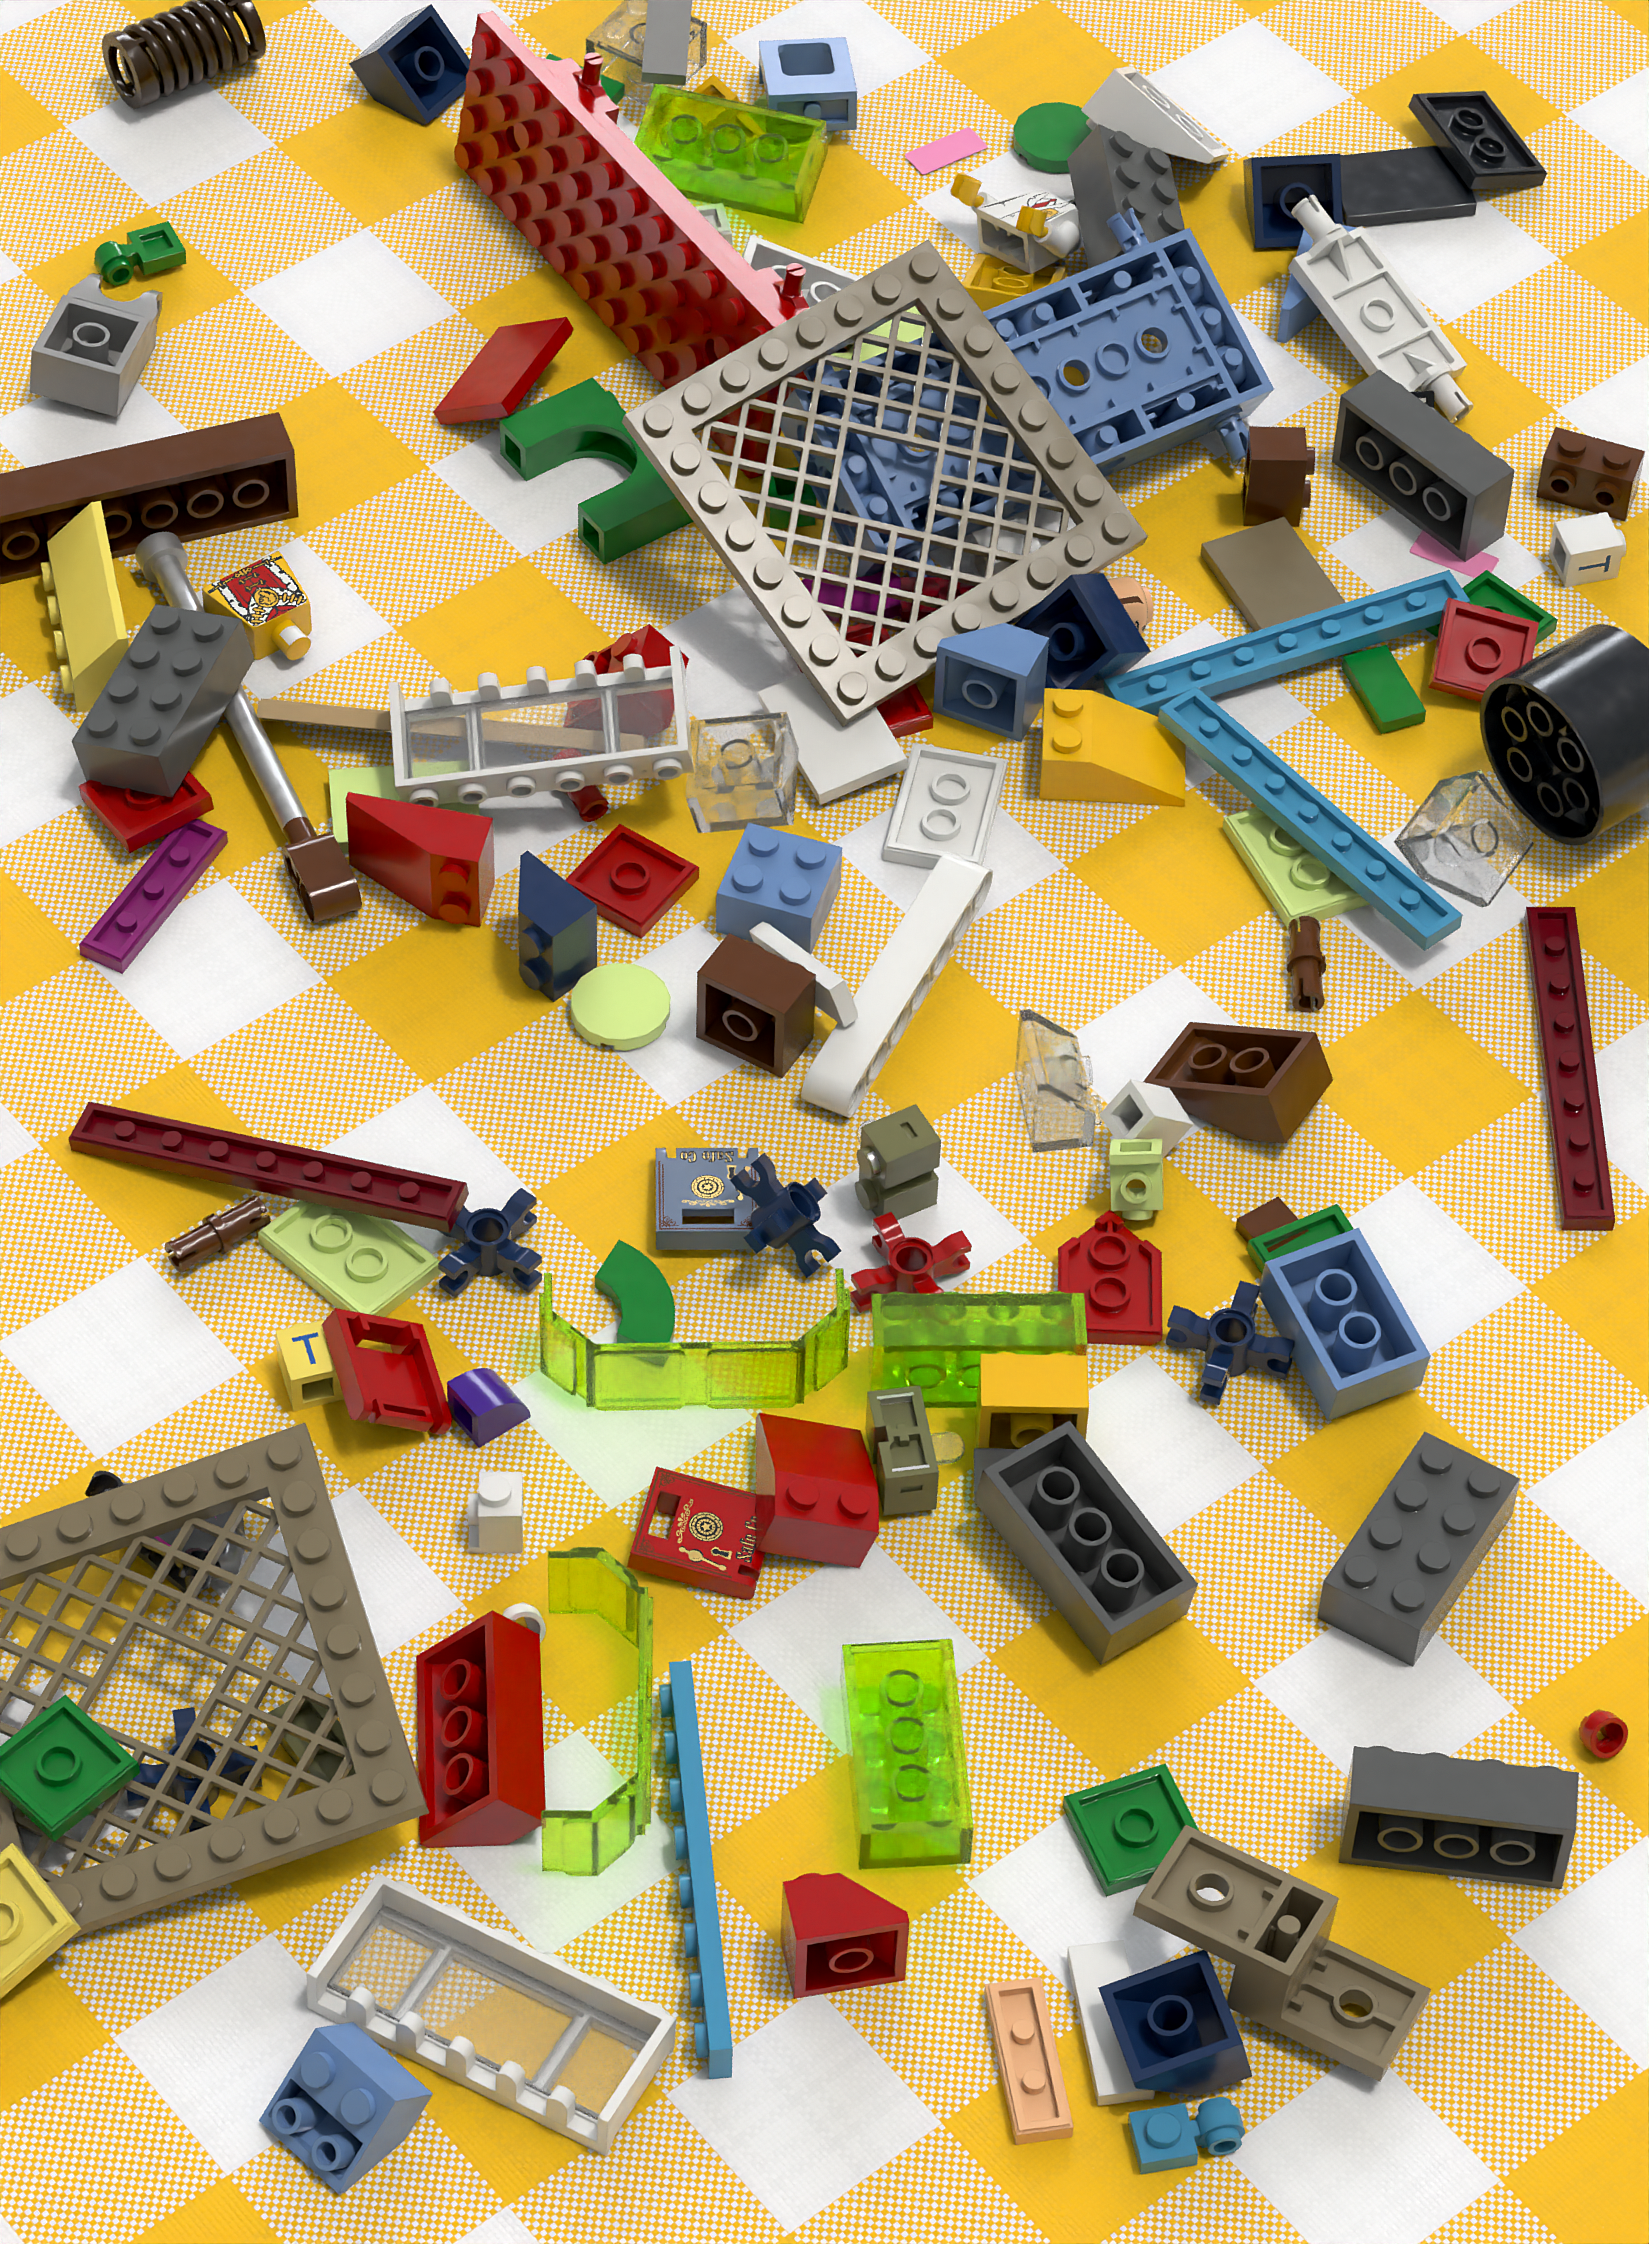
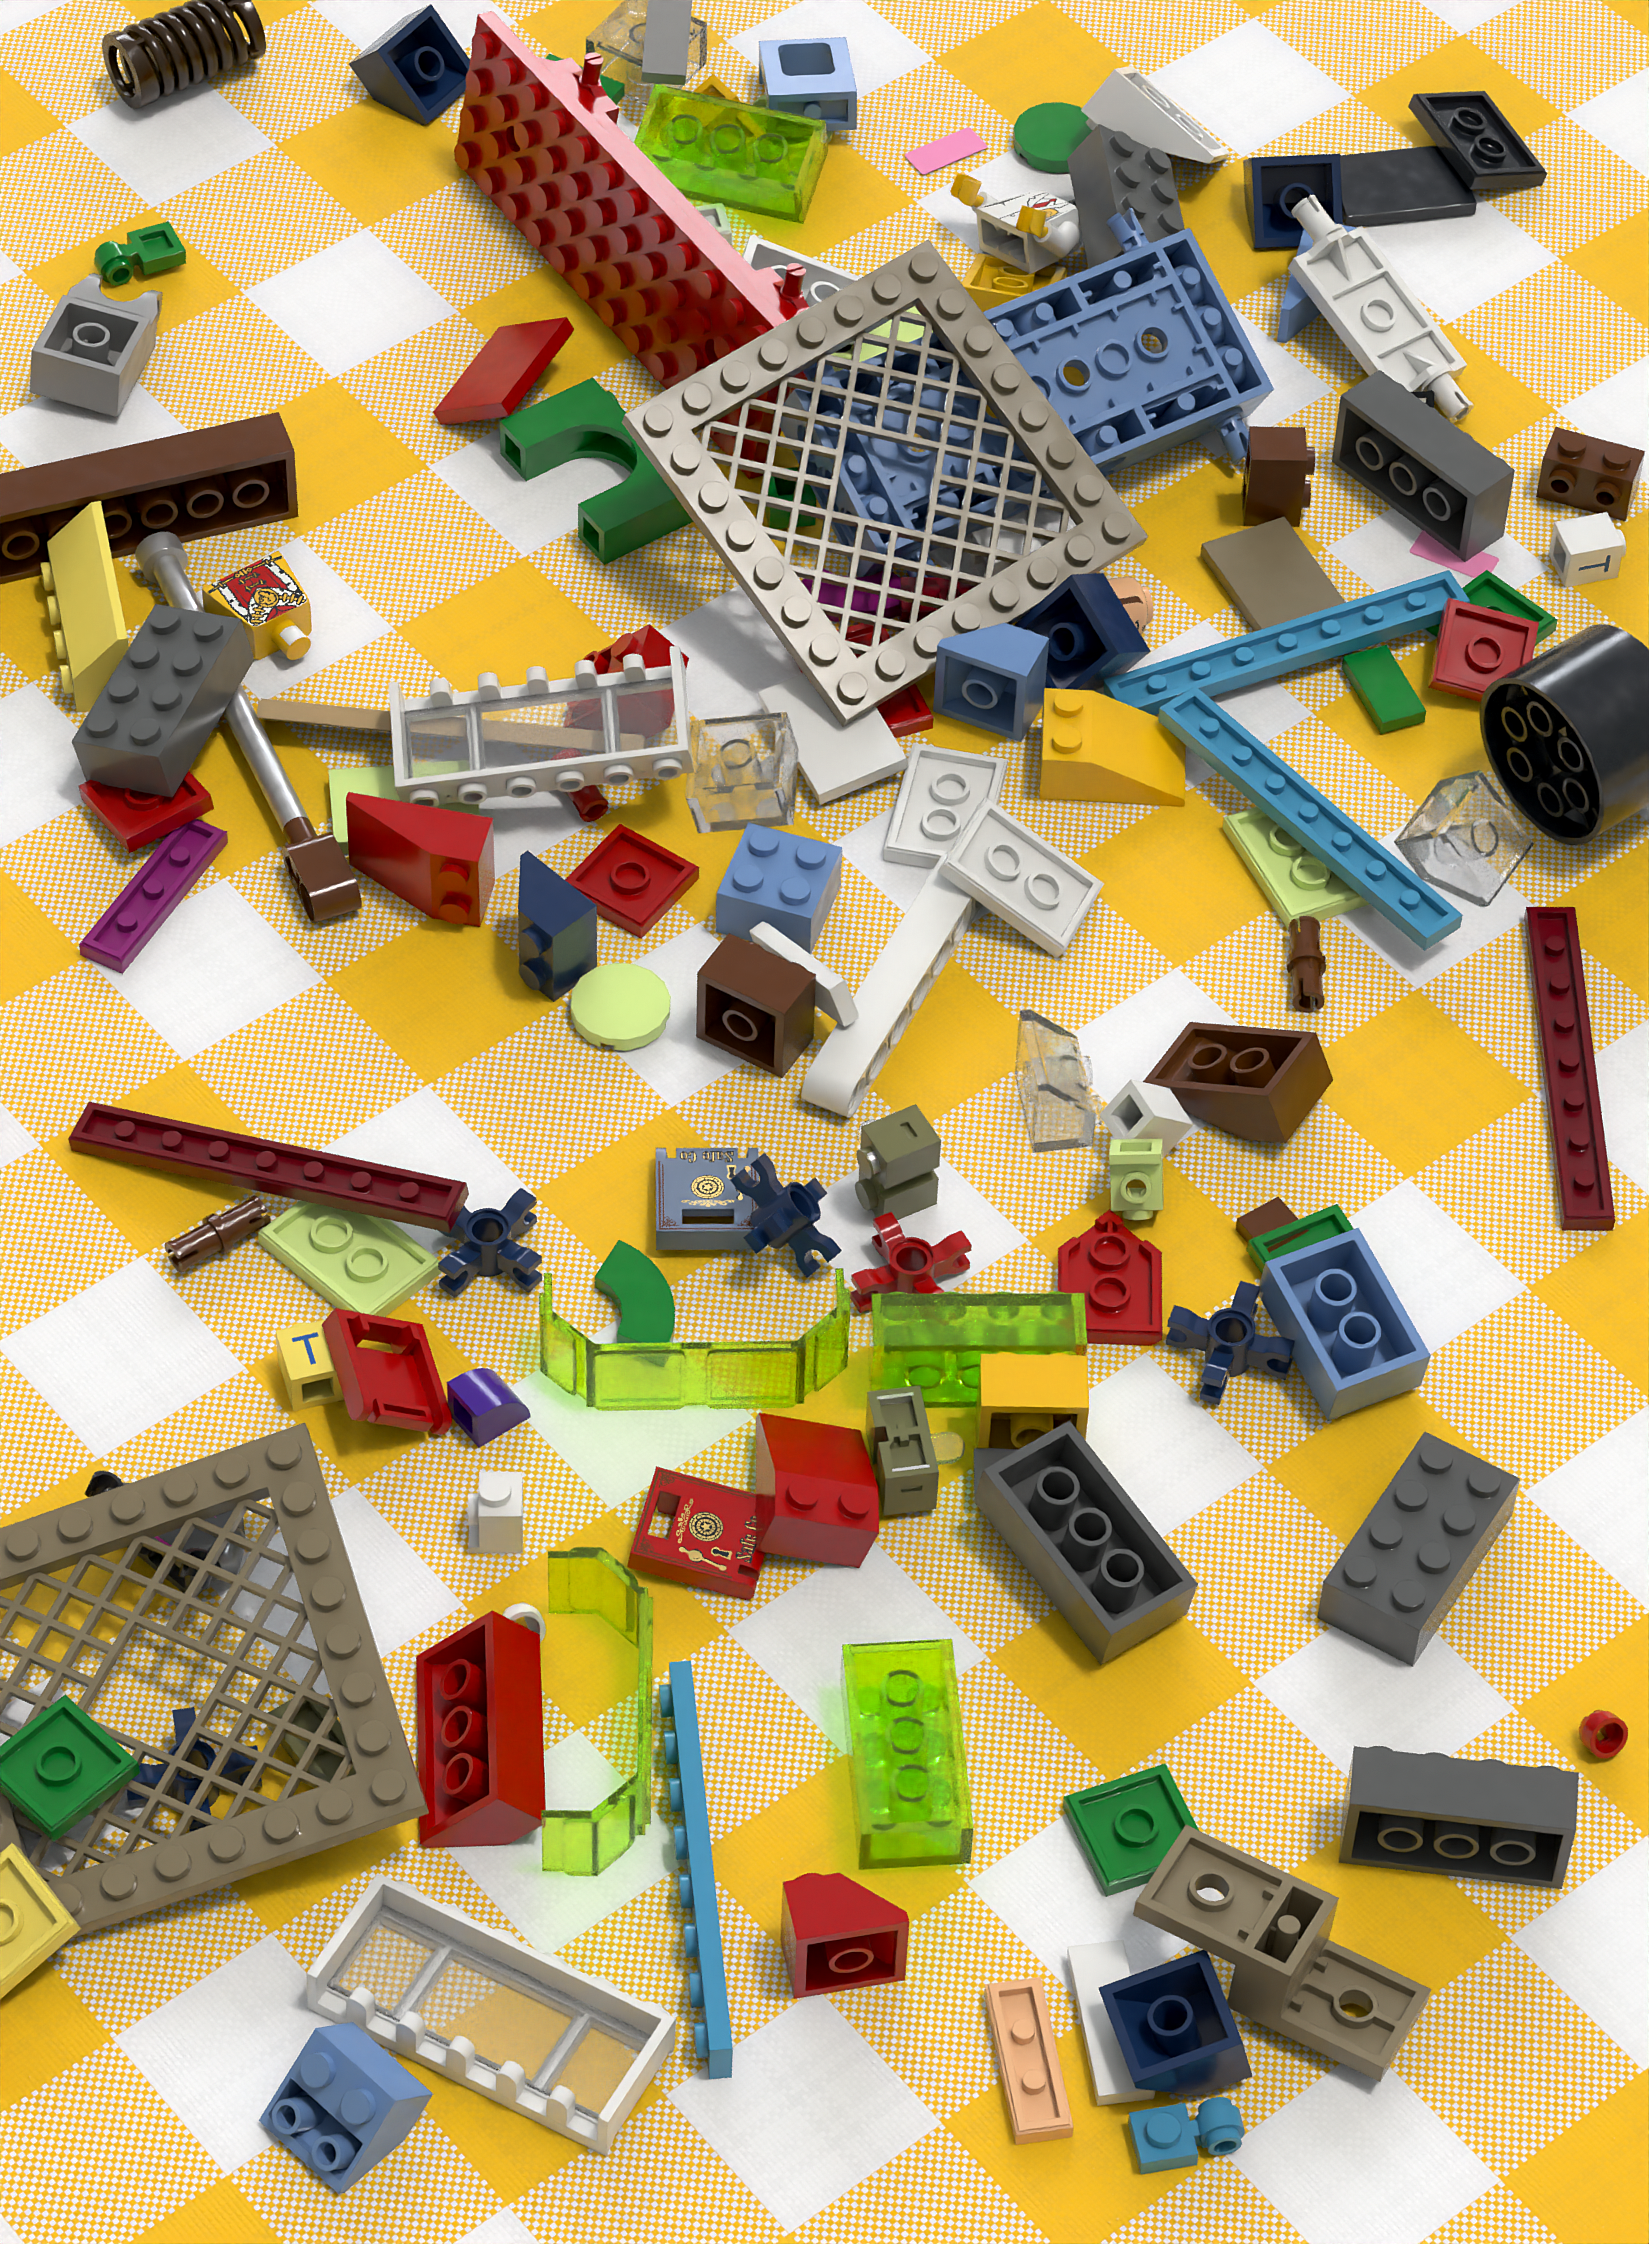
(1021, 877): none -> white tile

